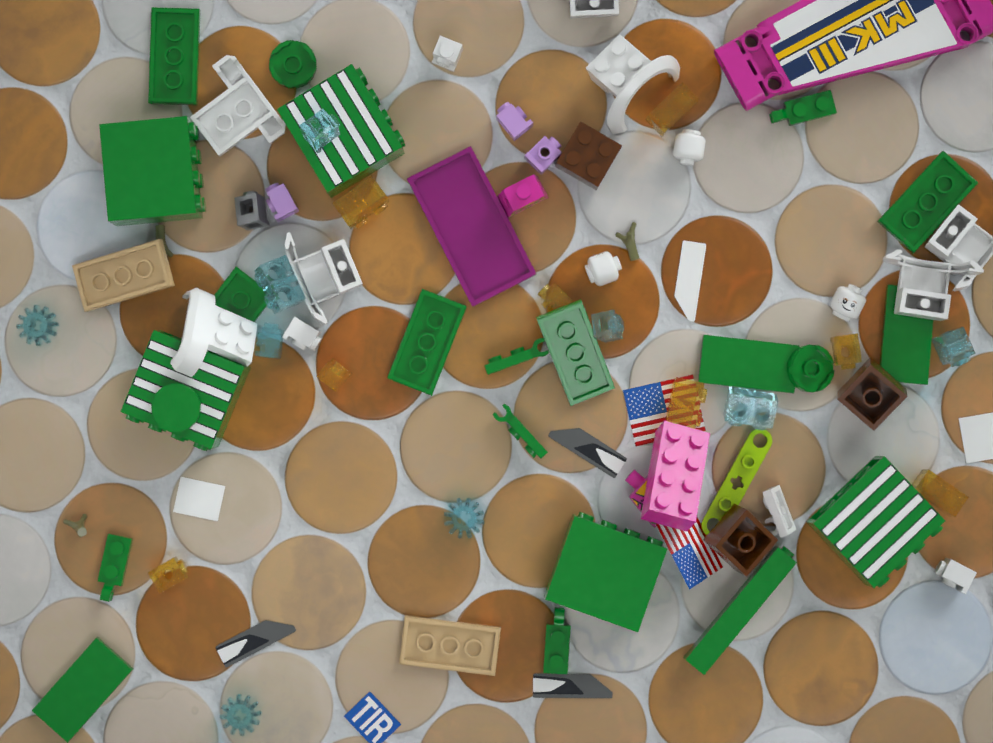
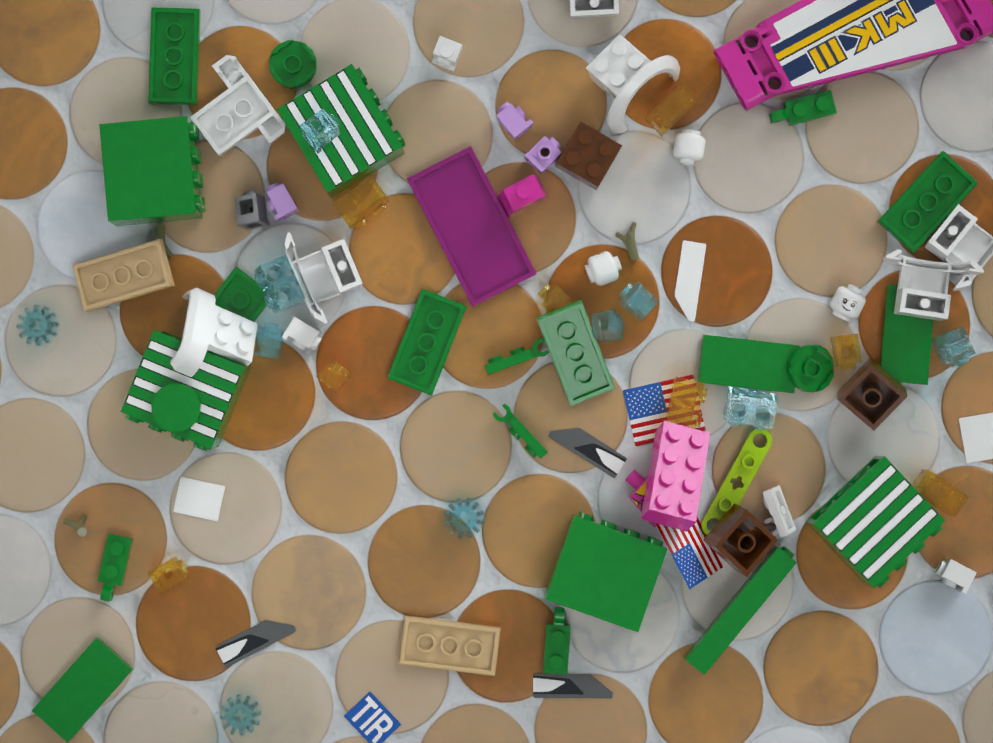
(637, 300): none -> clear light blue brick

